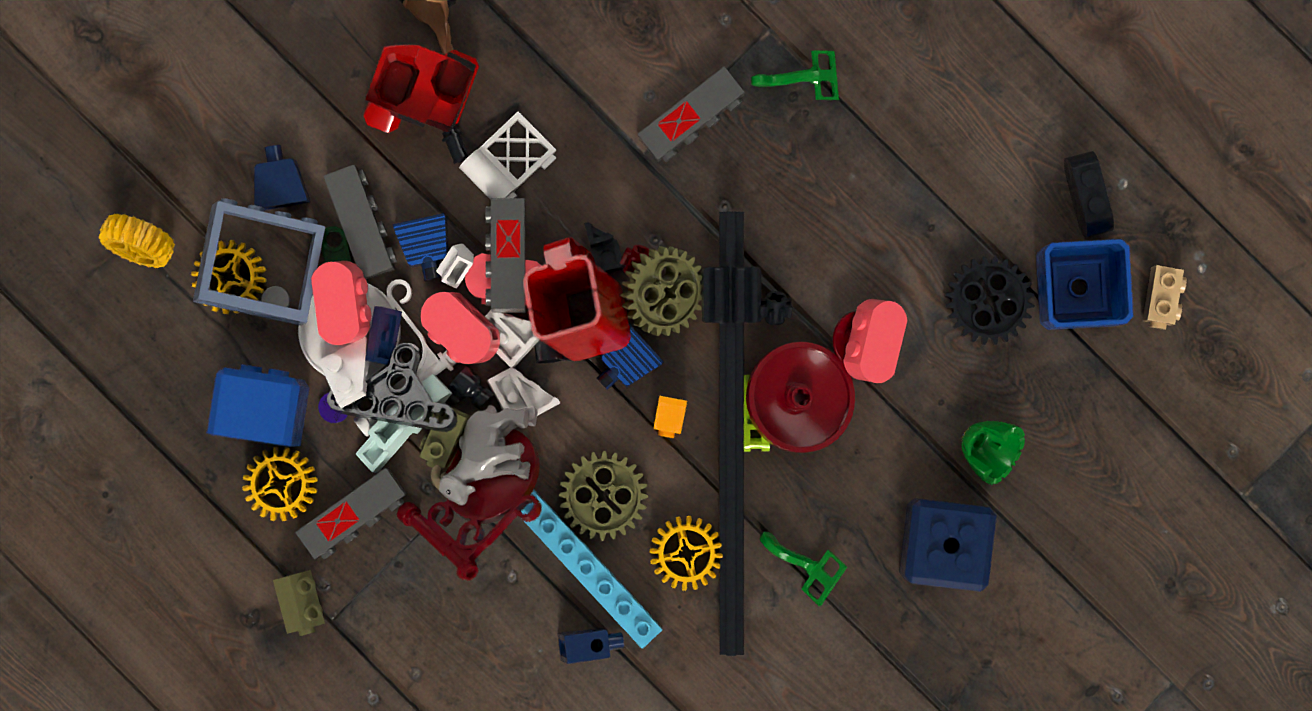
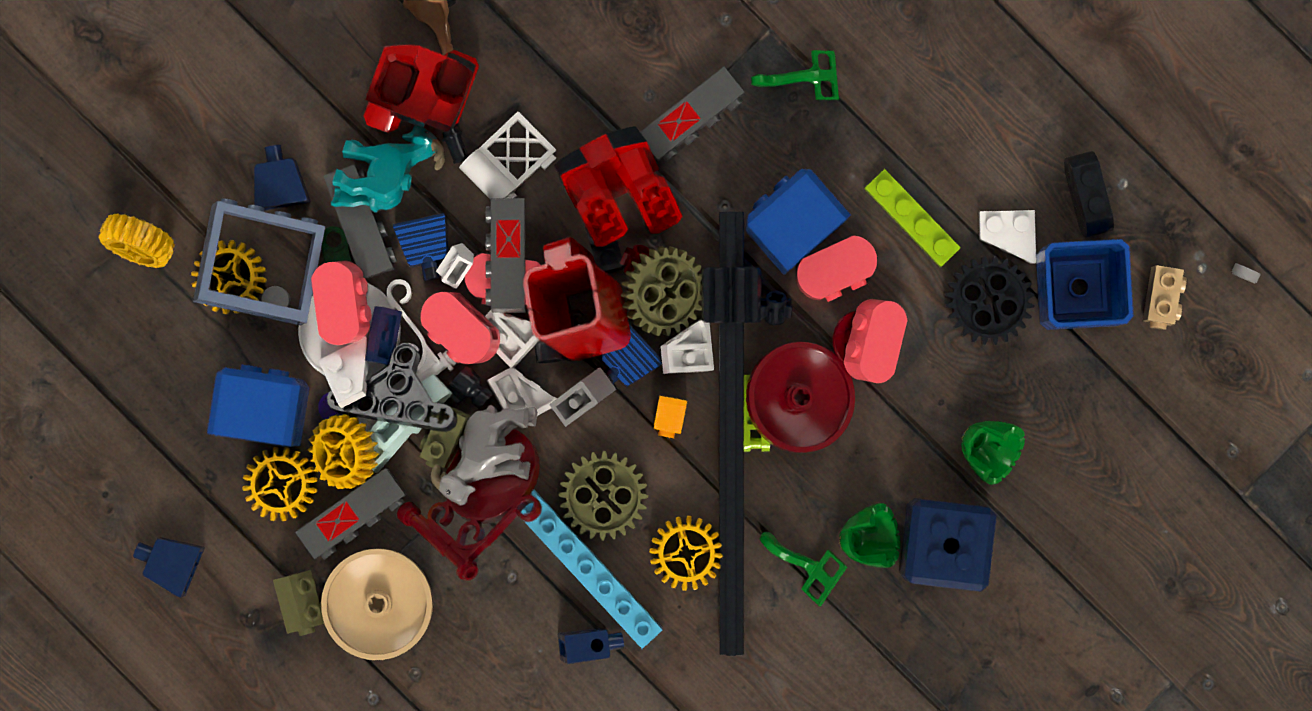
(170, 563): none -> dark blue torso
(351, 452): none -> yellow gear
(377, 604): none -> tan dish
(387, 172): none -> teal animal
(582, 396): none -> light grey brick
(608, 169): none -> red piece
(689, 350): none -> white wing
(794, 219): none -> blue plate
(836, 268): none -> coral brick
(871, 537): none -> green hair
(912, 218): none -> lime plate
(1010, 232): none -> white wing
(1245, 273): none -> light grey tile

